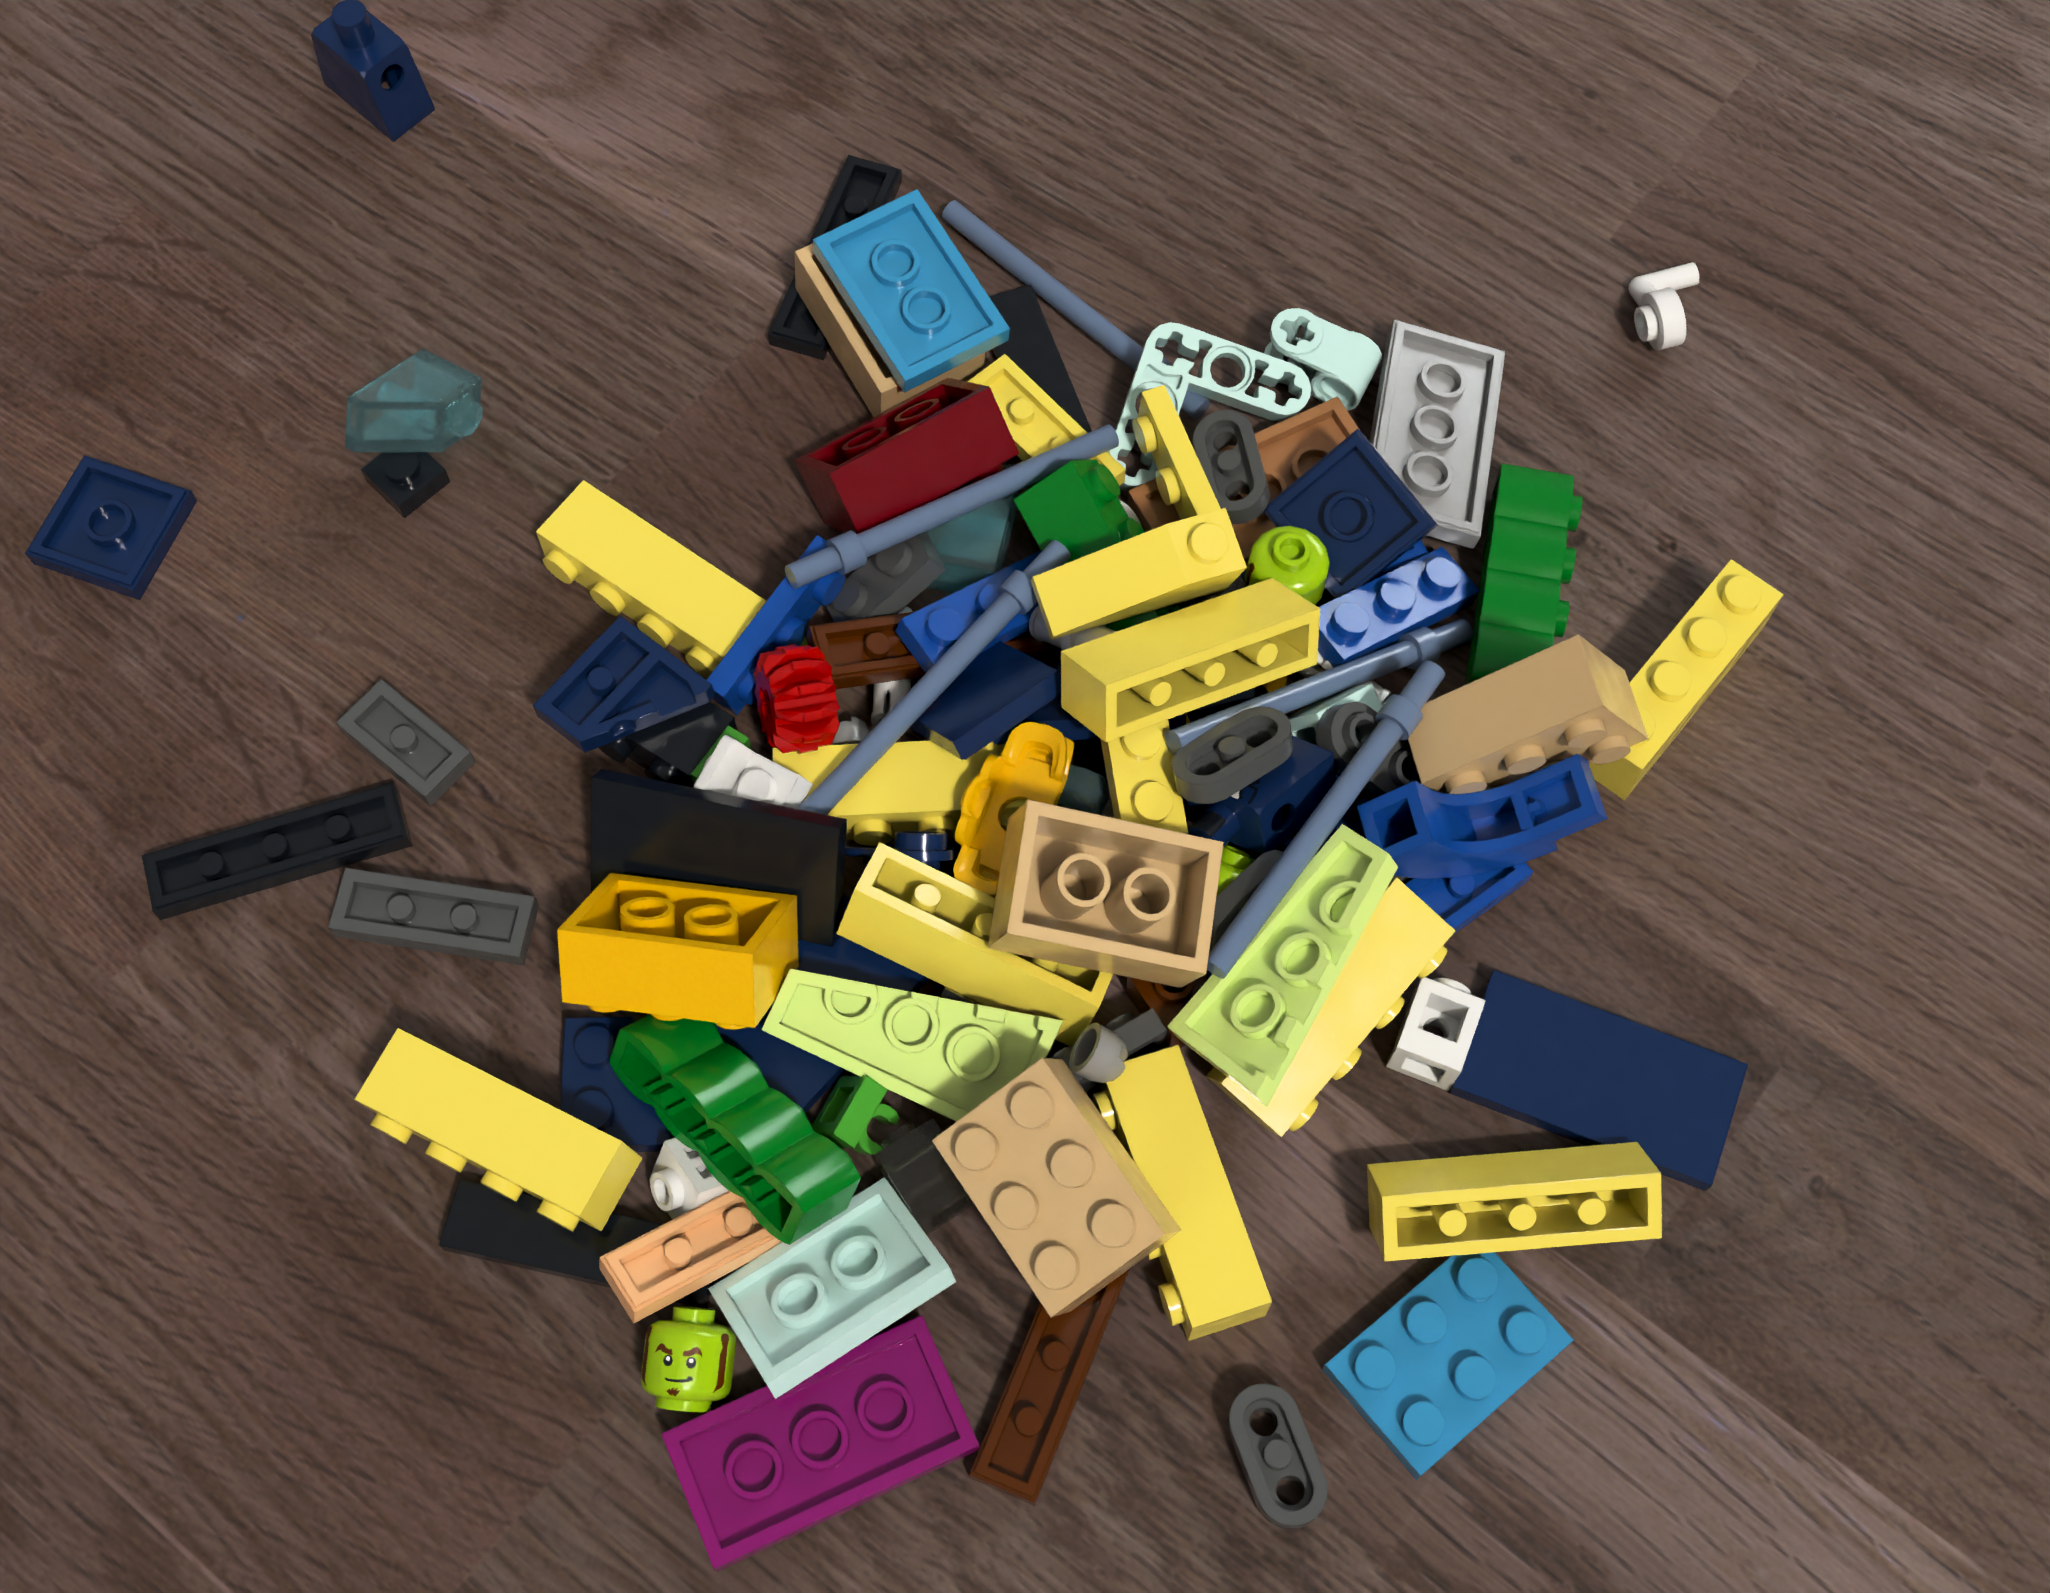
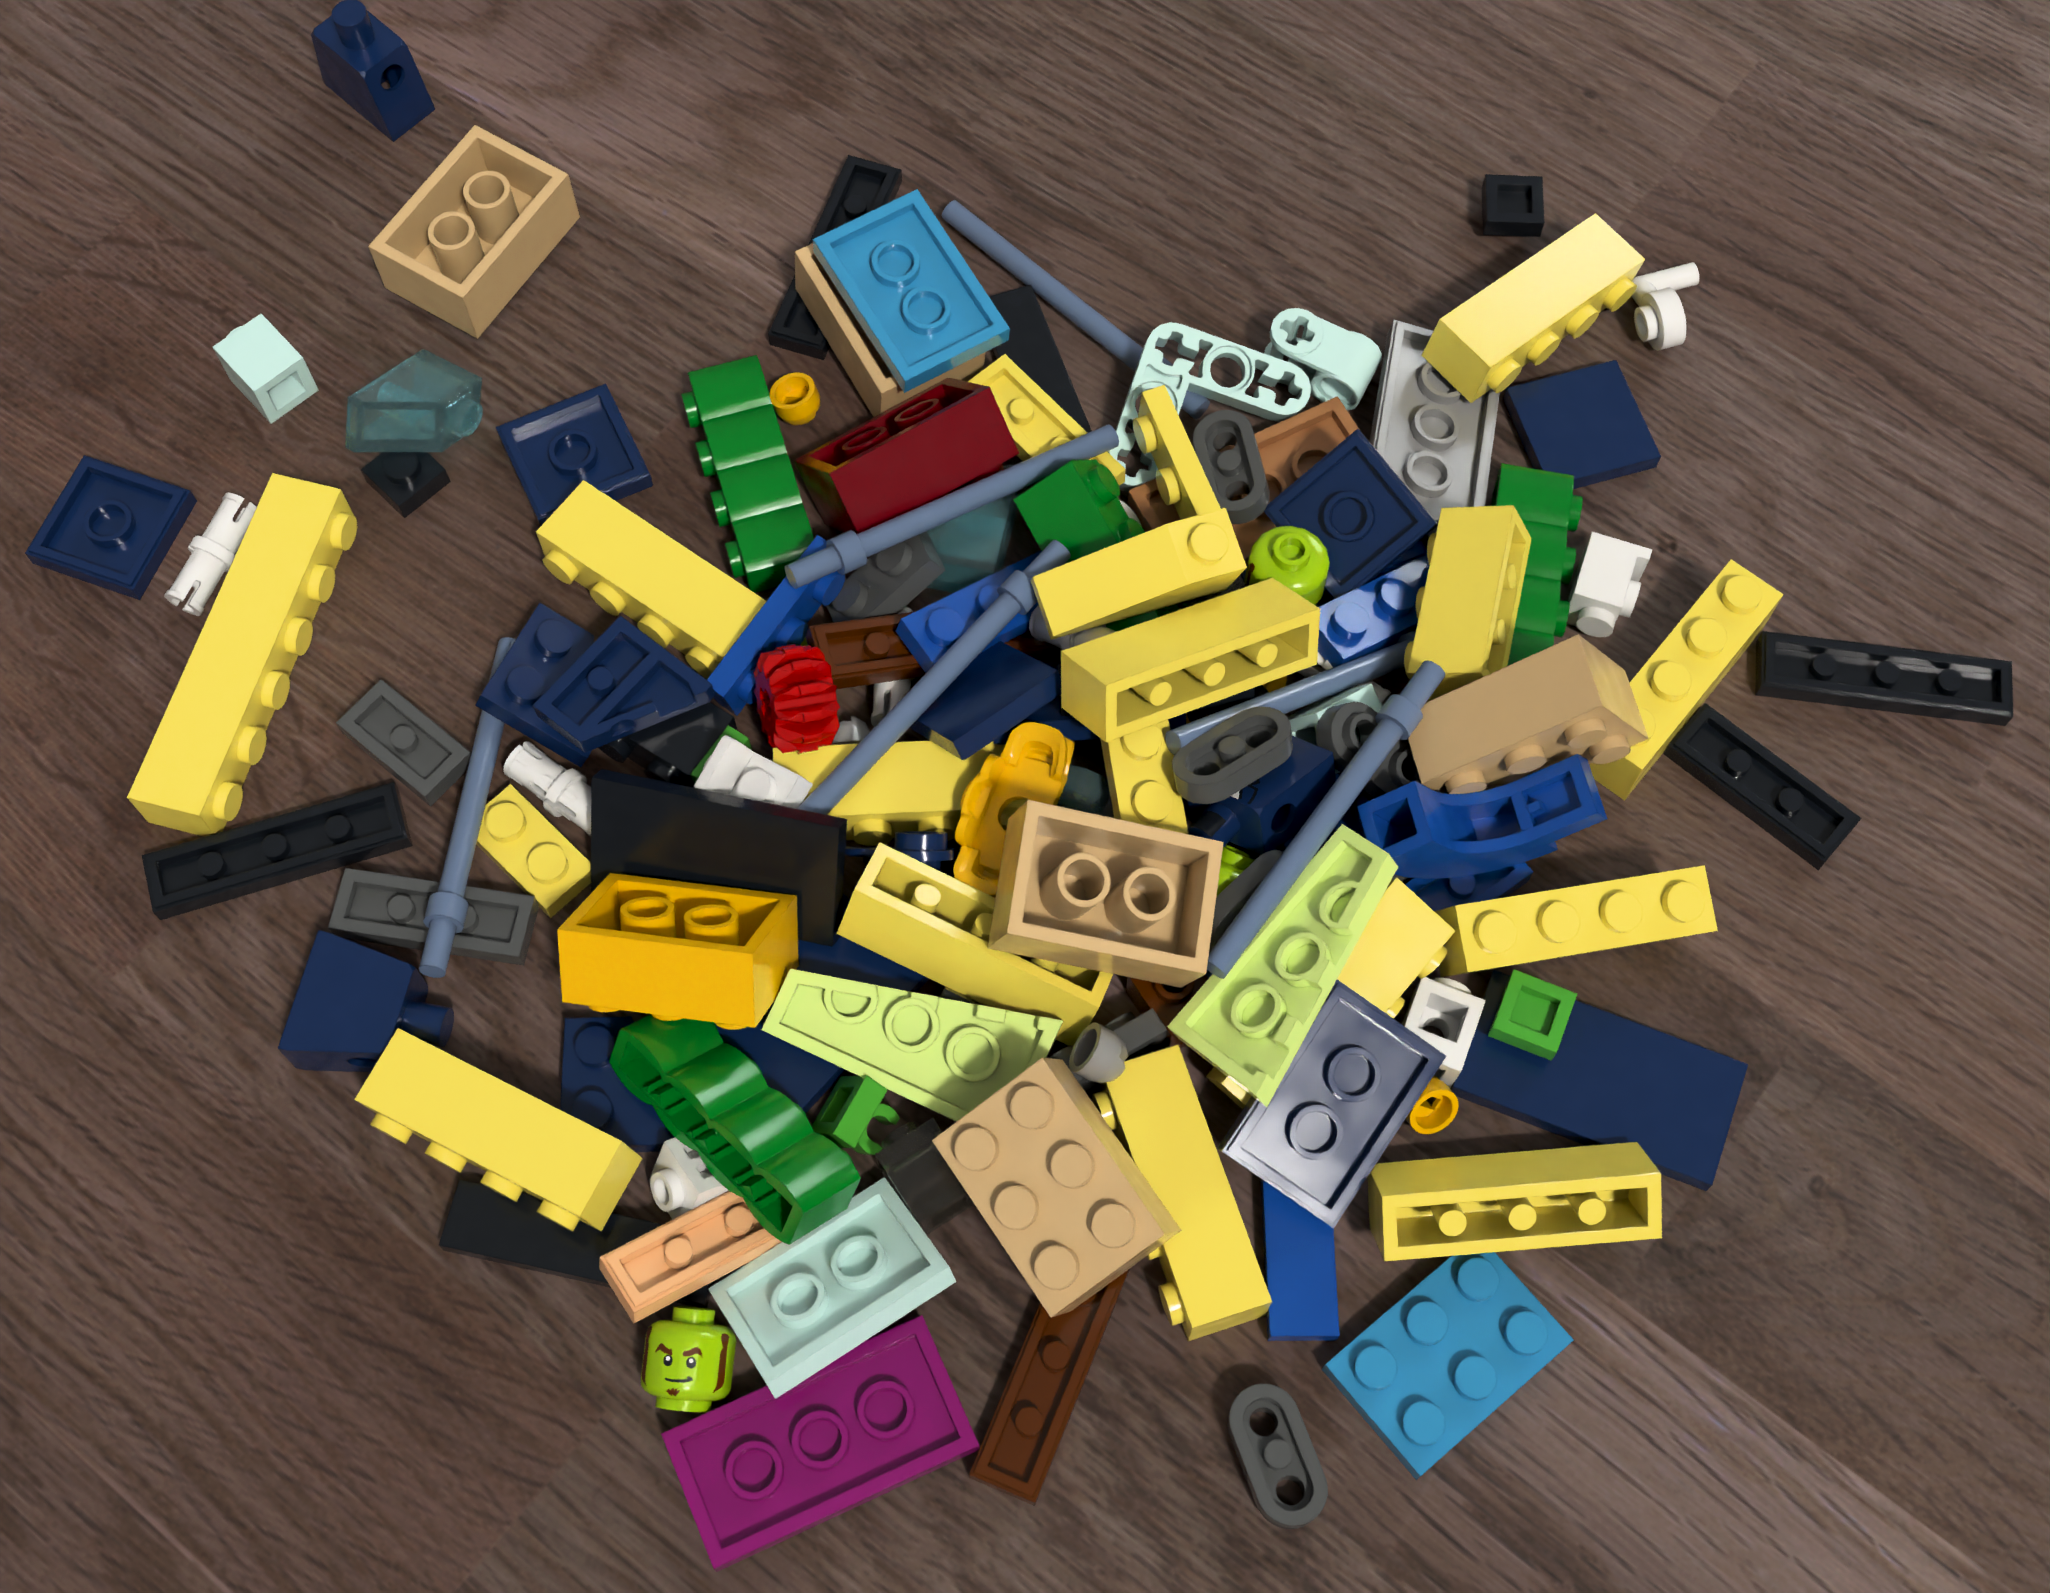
(211, 555): none -> white pin
(244, 658): none -> light yellow brick
(265, 368): none -> light aqua brick
(354, 1004): none -> dark blue torso
(447, 907): none -> sand blue bar
(475, 231): none -> tan brick
(531, 666): none -> dark blue wing
(532, 851): none -> light yellow plate
(560, 789): none -> white pin
(572, 444): none -> dark blue tile
(752, 470): none -> green brick
(800, 395): none -> yellow hinge
(1298, 1271): none -> blue tile
(1334, 1105): none -> tile
(1434, 1117): none -> yellow hinge
(1470, 594): none -> light yellow brick
(1512, 205): none -> black plate
(1532, 1015): none -> bright green plate
(1533, 309): none -> light yellow brick
(1577, 920): none -> light yellow brick
(1582, 425): none -> dark blue tile
(1606, 584): none -> white brick
(1761, 786): none -> black tile
(1884, 678): none -> black tile

